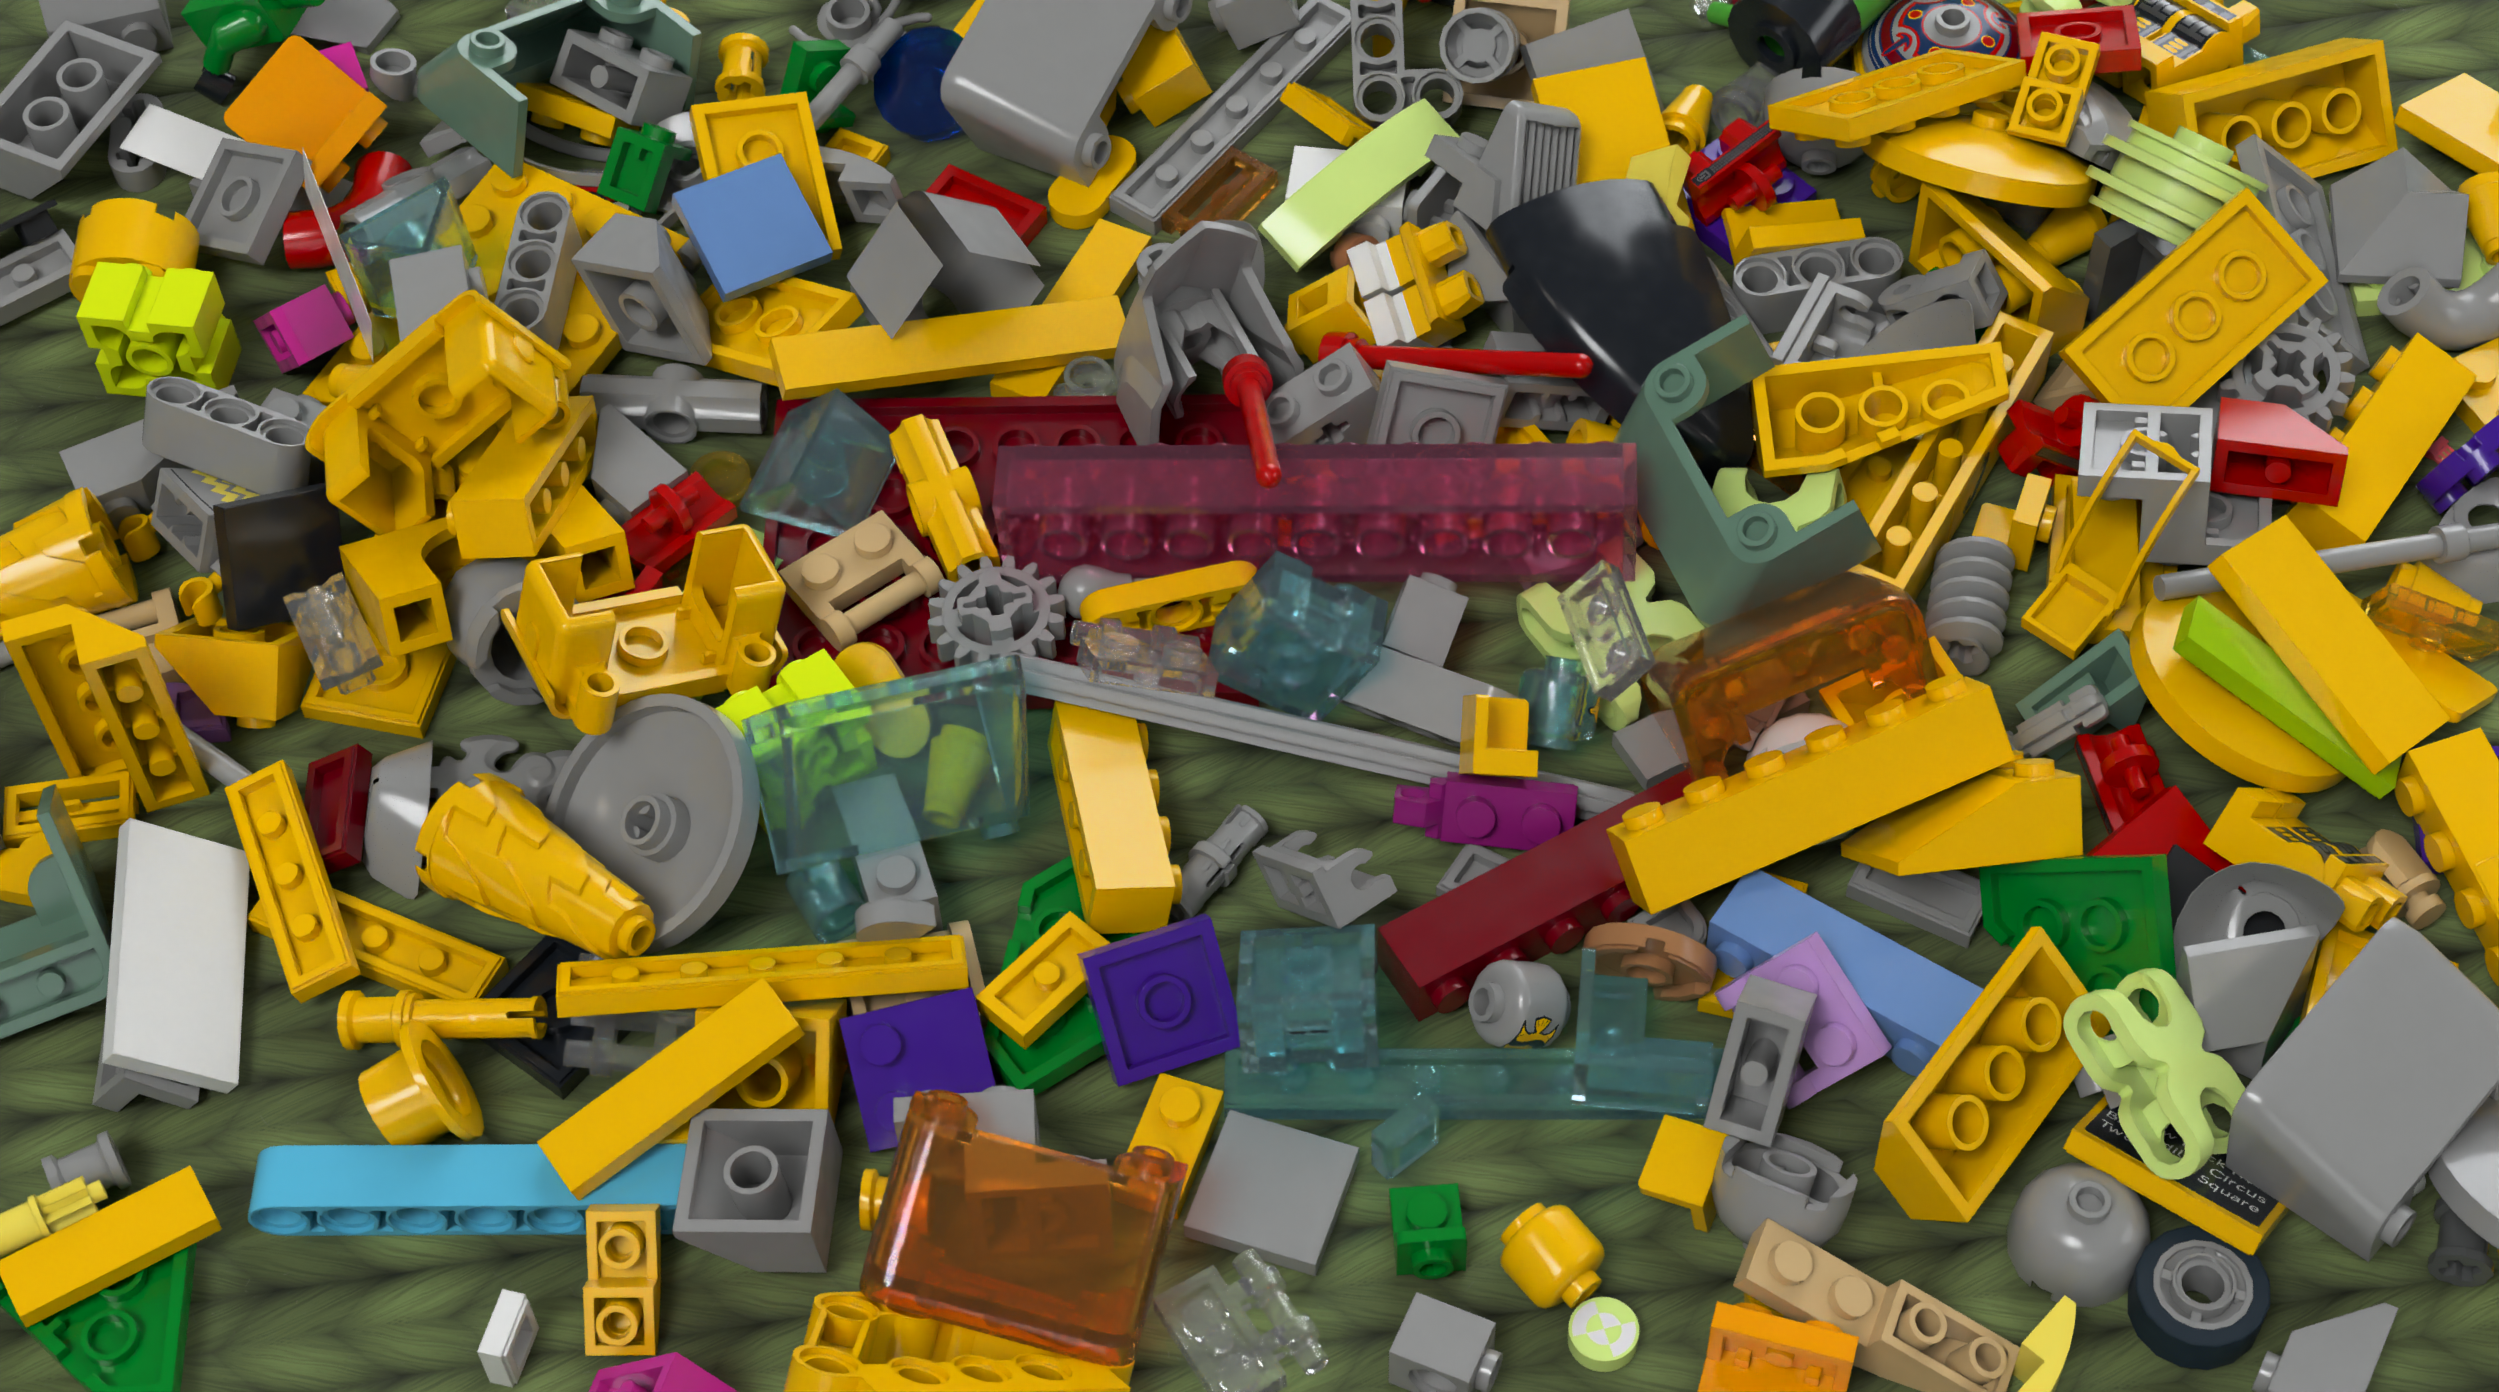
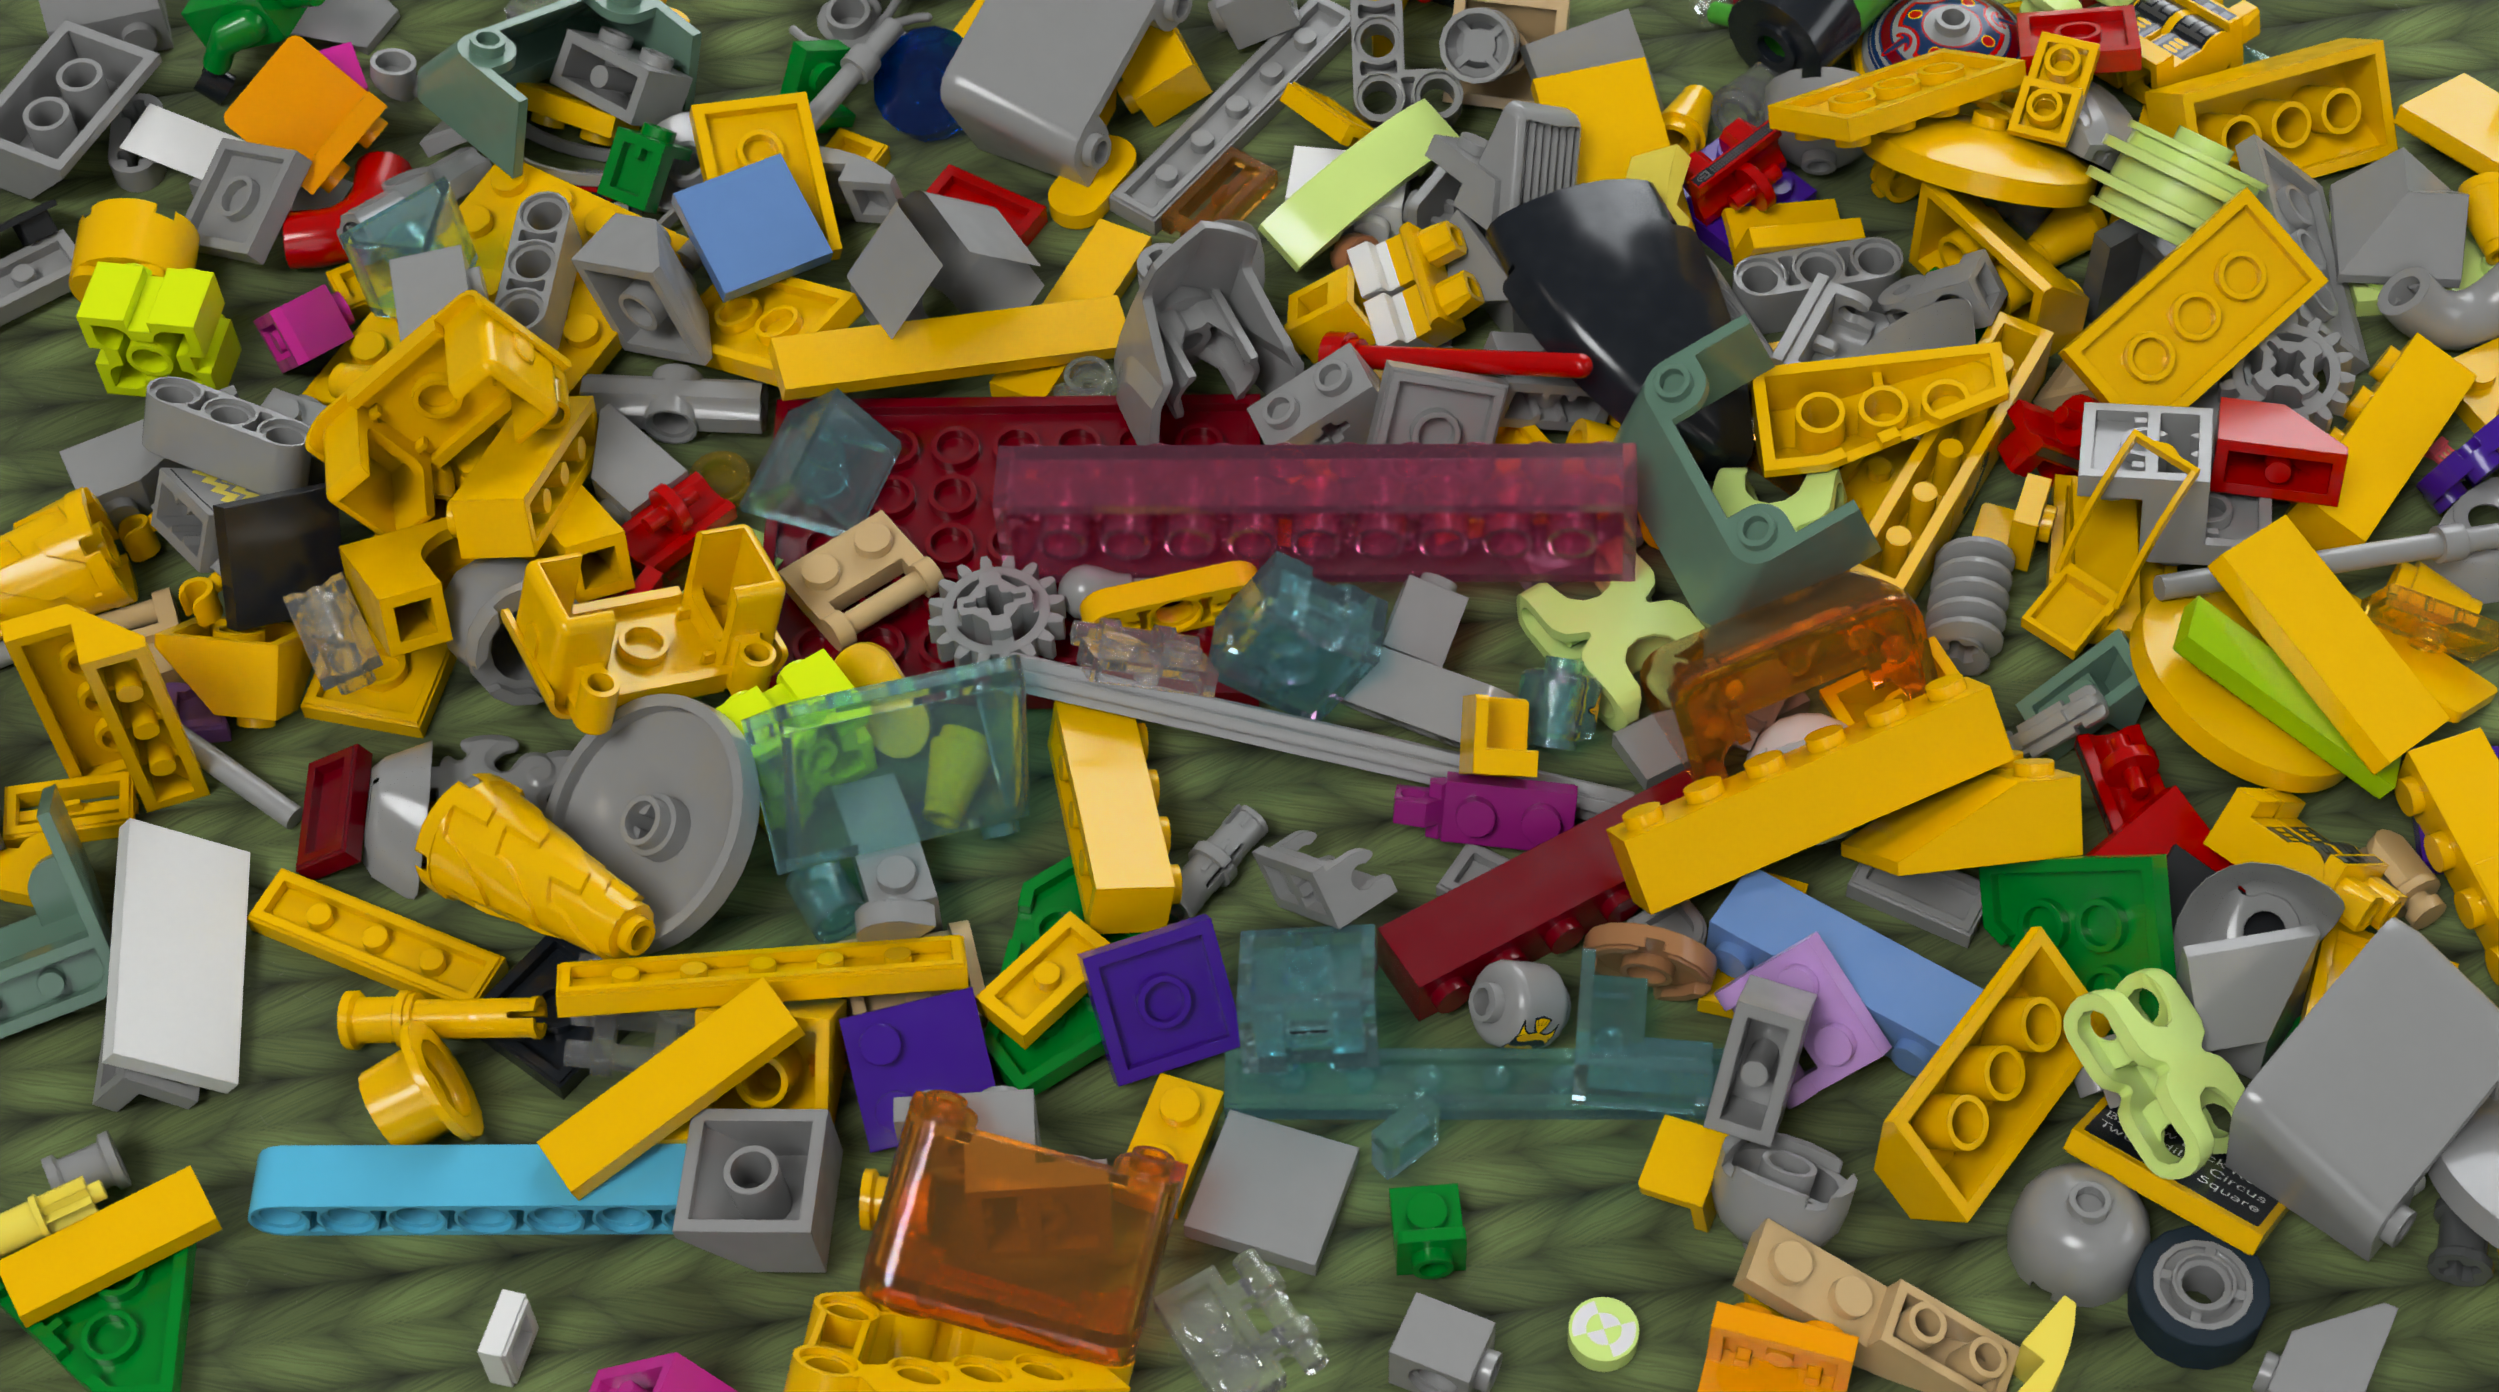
(292, 881): yellow tile -> none
(338, 256): white sticker -> none
(622, 1280): yellow slope -> none
(739, 67): yellow bush -> none
(942, 496): yellow piece -> none
(1248, 386): red piece -> none
(1552, 1256): yellow head -> none
(1606, 630): clear plate -> none

